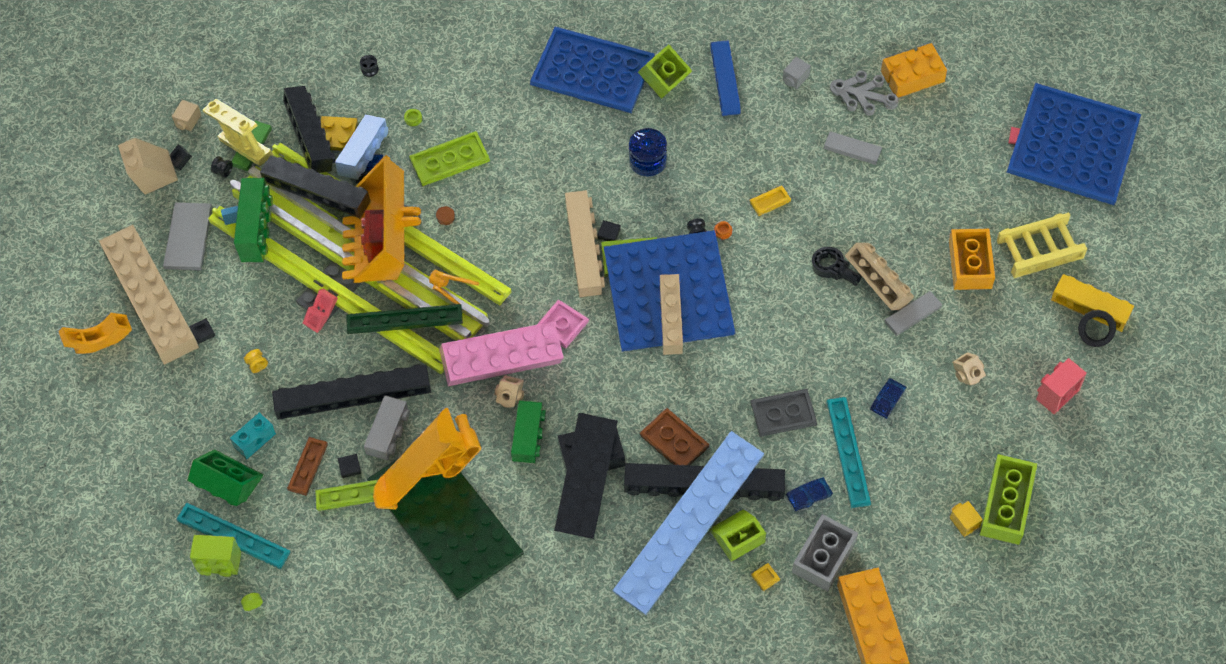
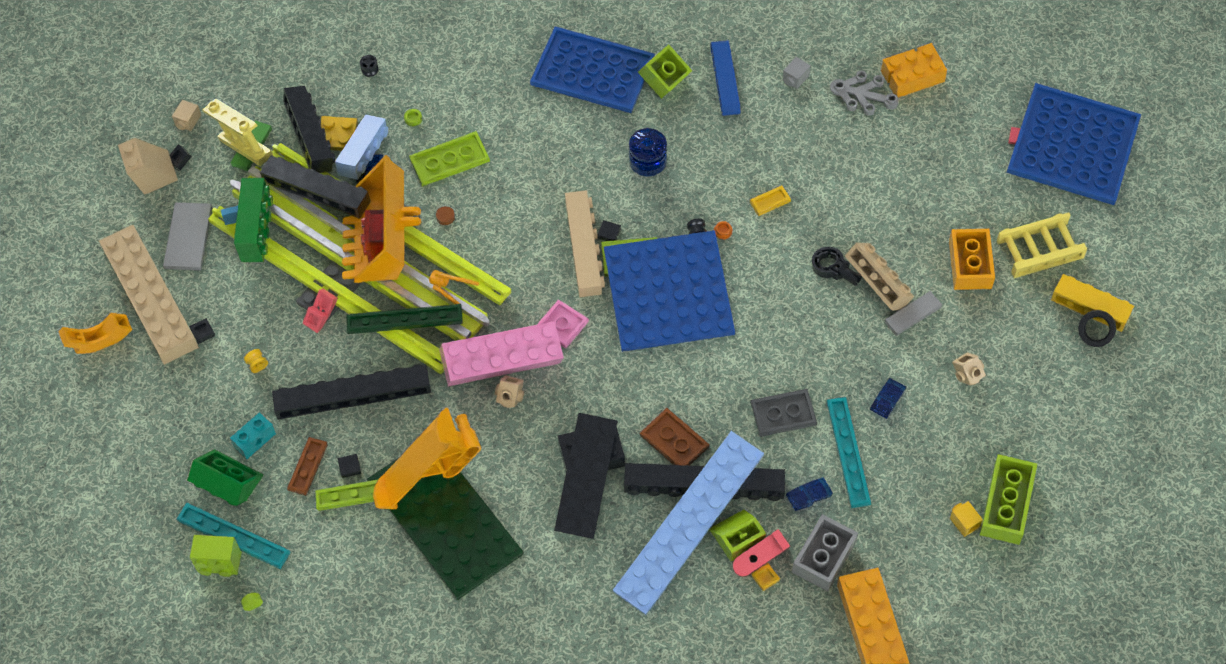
(221, 166): black wheel -> none
(386, 428): light grey brick -> none
(528, 432): green brick -> none
(671, 314): tan brick -> none
(764, 551): none -> coral piece
(852, 148): light grey tile -> none
(1060, 385): coral brick -> none

